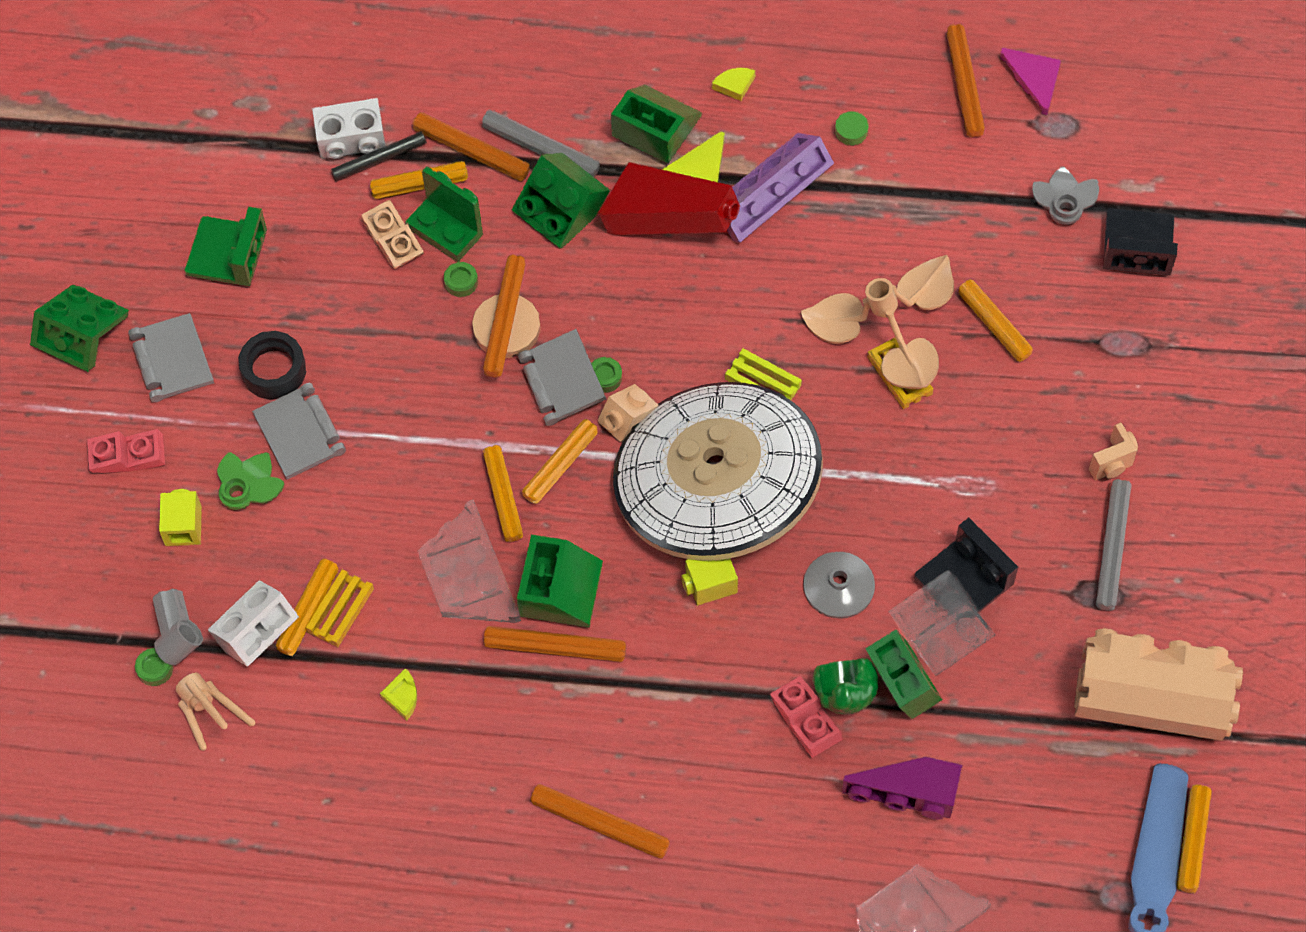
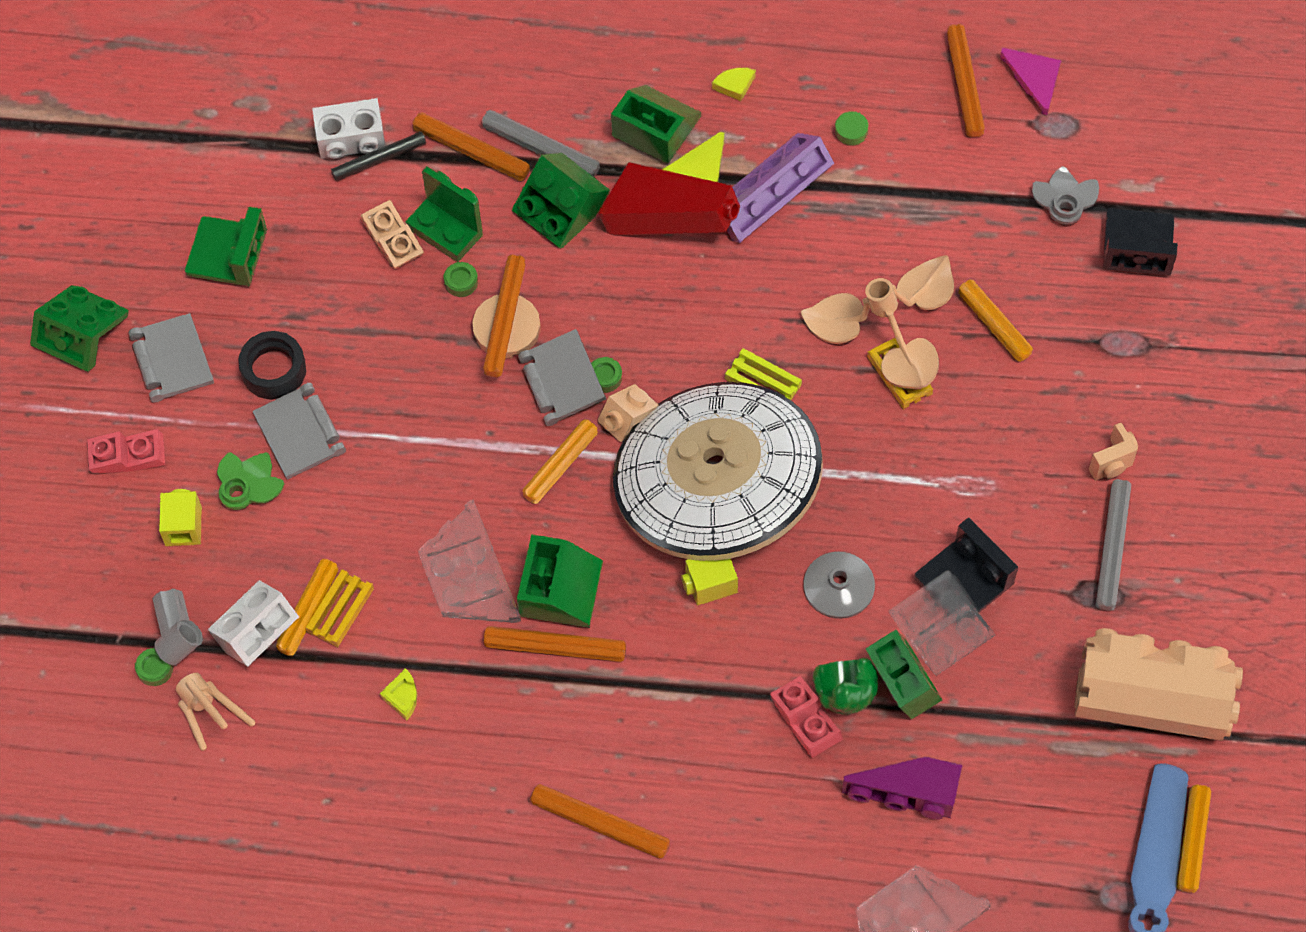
(413, 180): light orange axle -> none
(503, 493): light orange axle -> none

